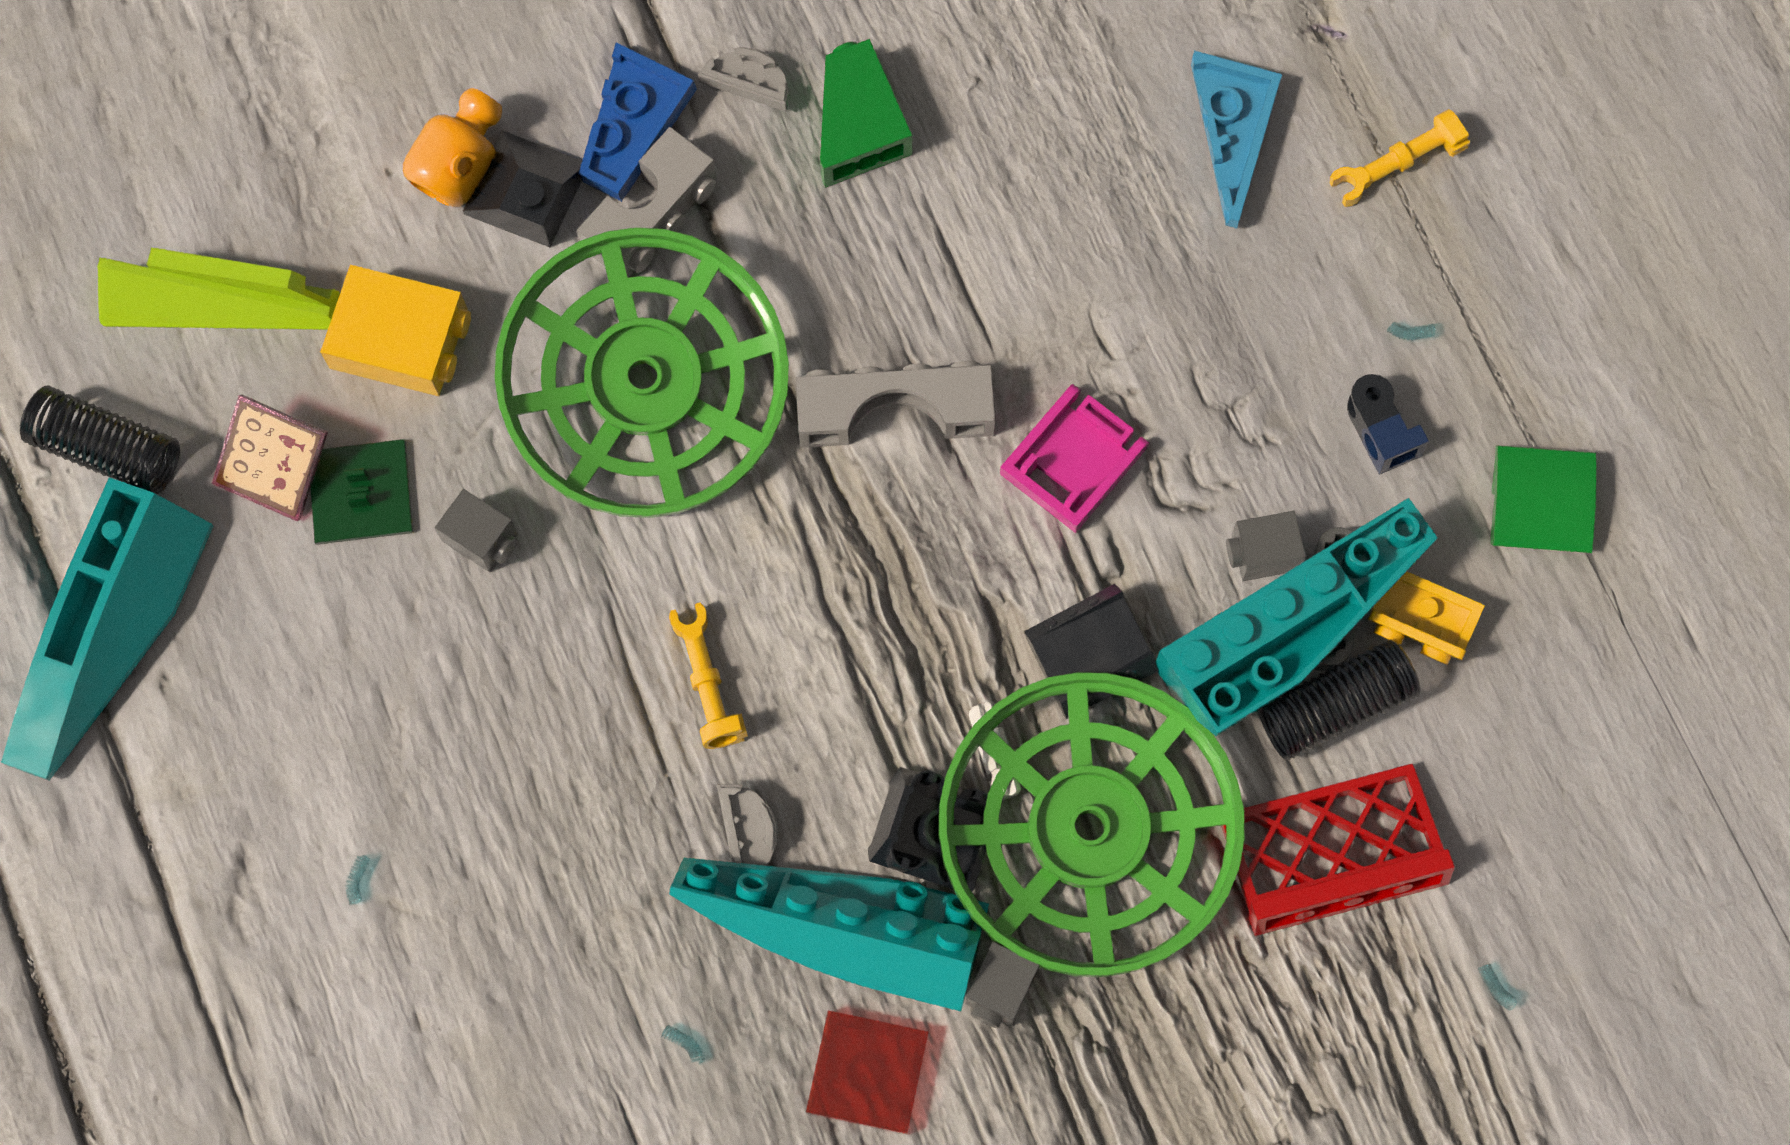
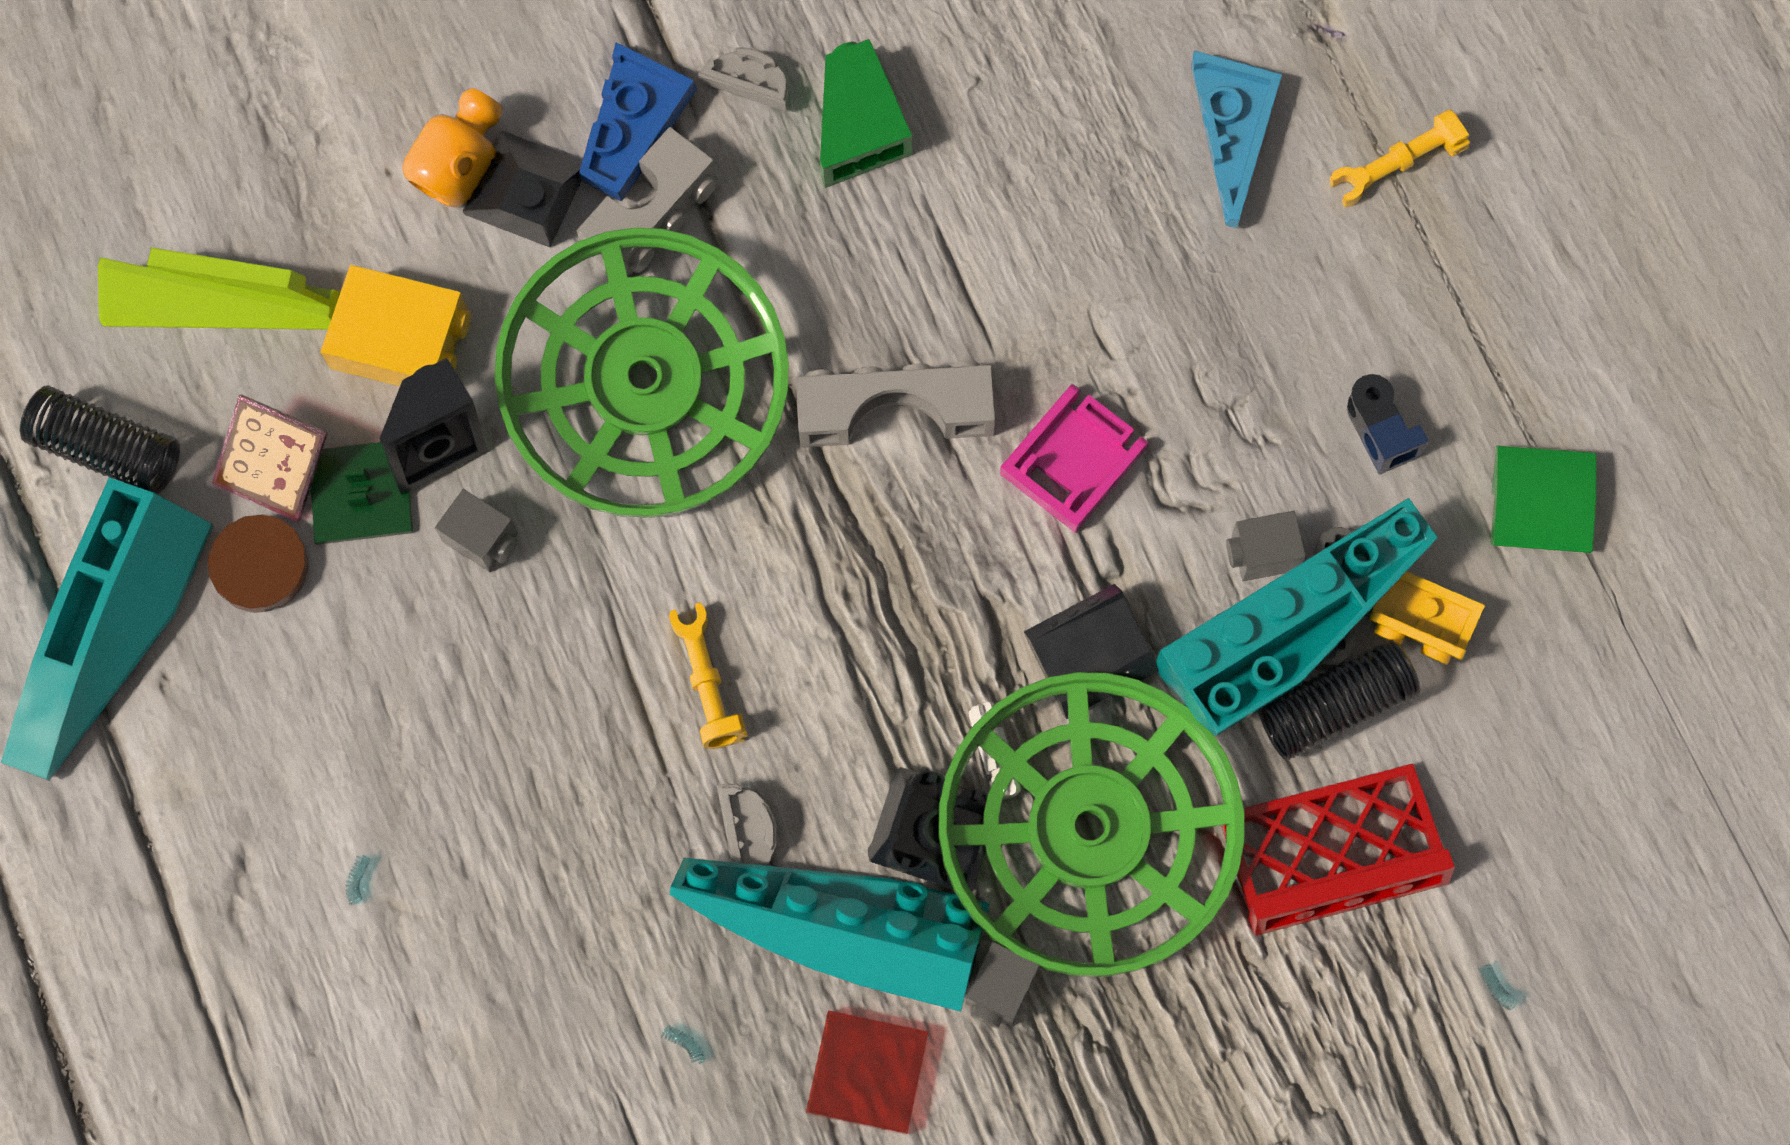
(258, 563): none -> reddish brown tile
(430, 427): none -> black slope
(1402, 331): clear light blue leg -> none

